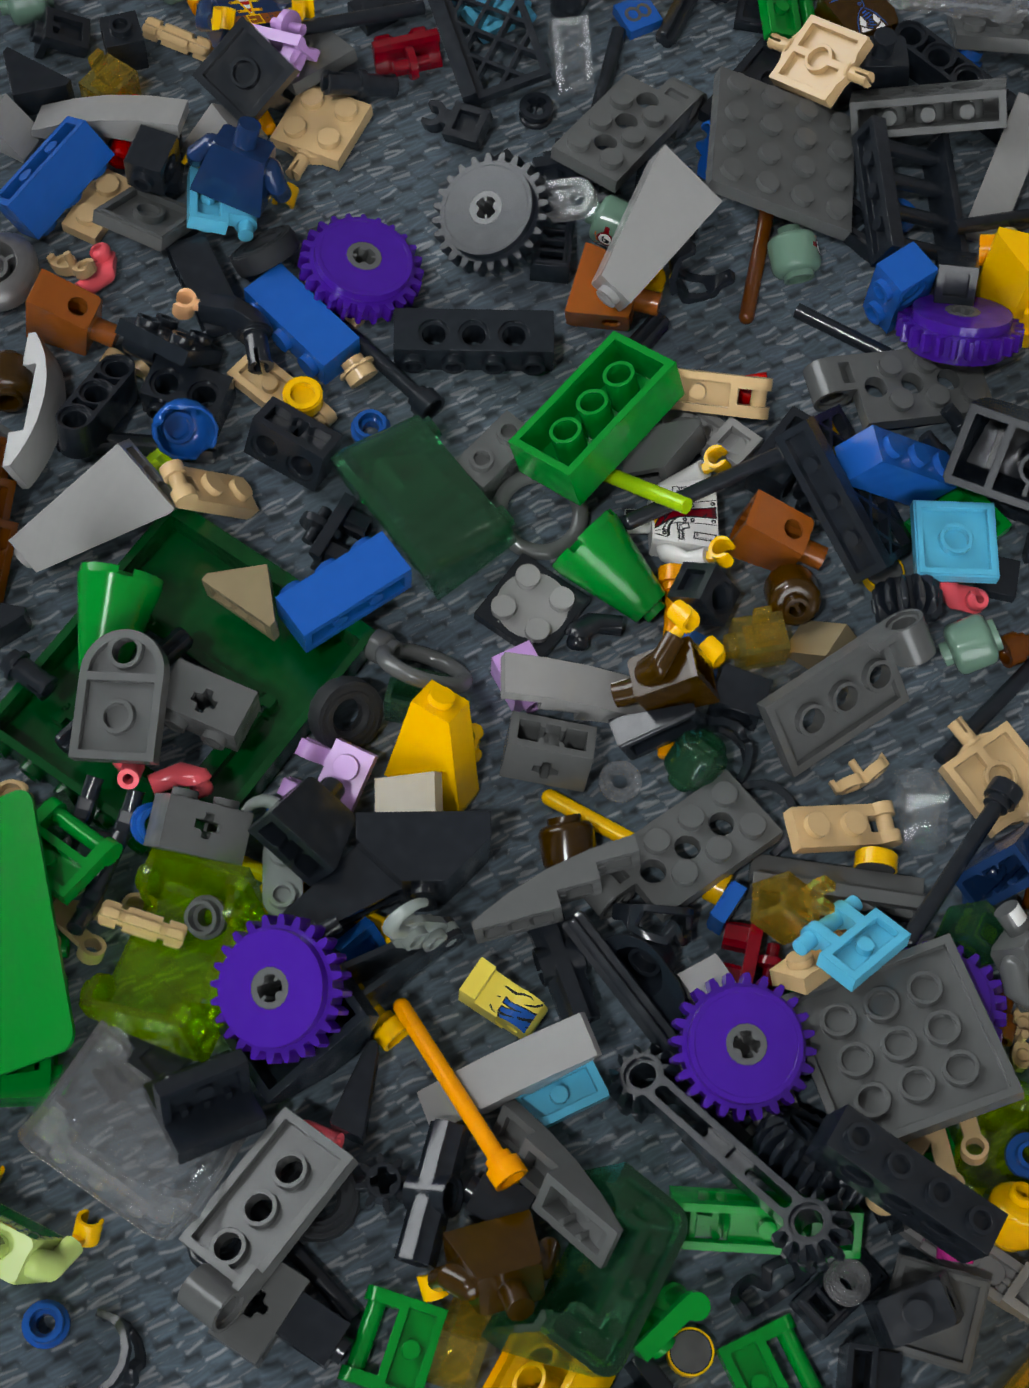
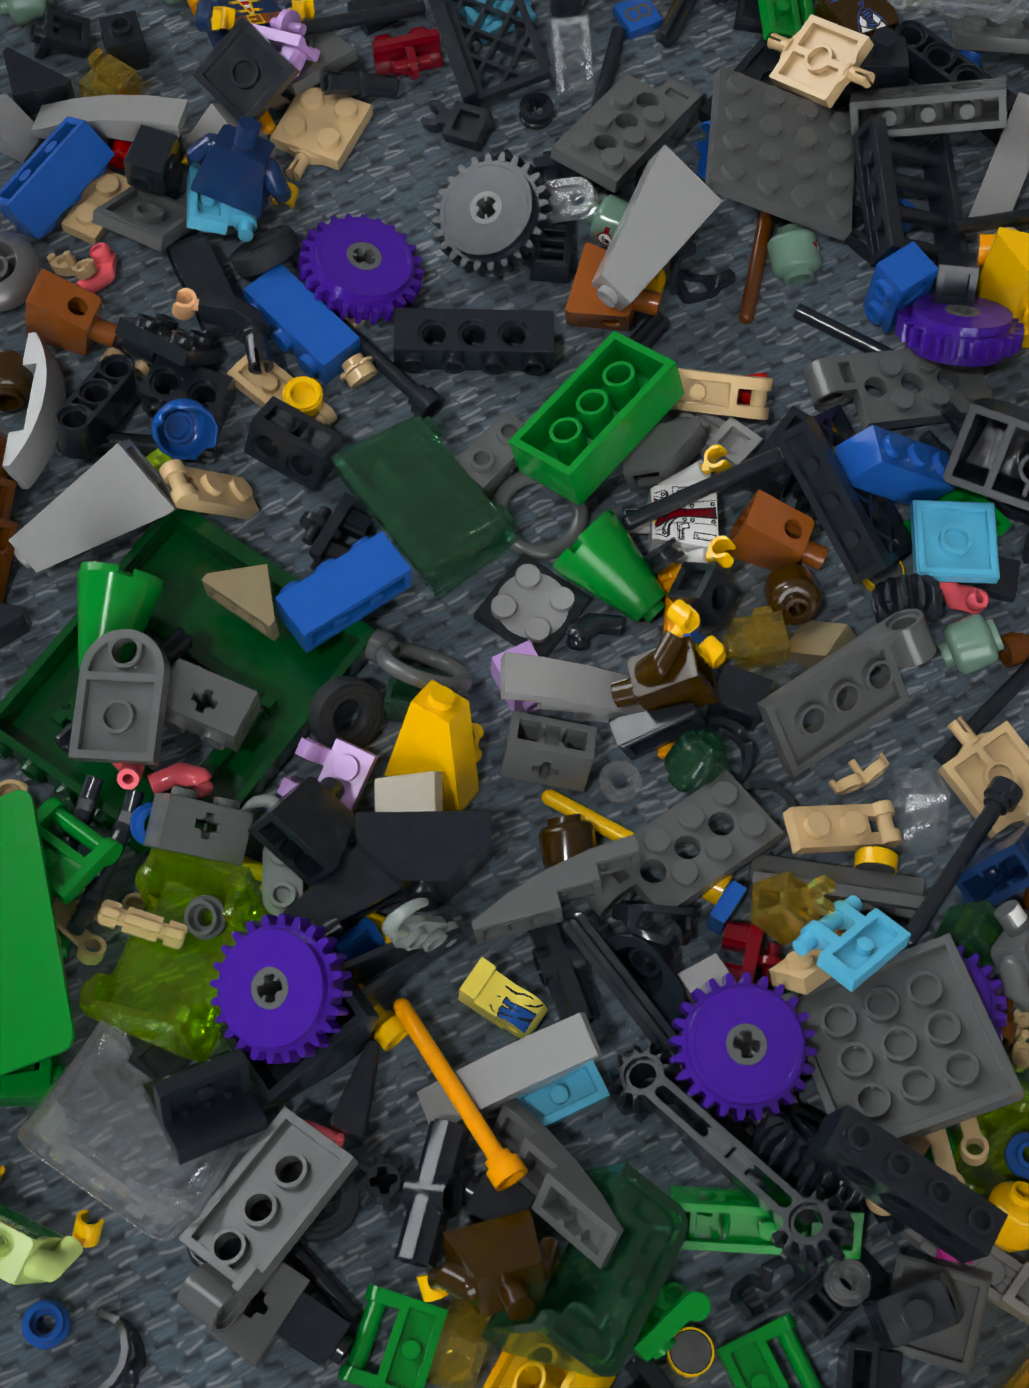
(22, 669): black pin -> none
(176, 38): tan axle -> none
(367, 419): blue plate -> none
(649, 491): lime bar -> none
(664, 555): none -> black bush

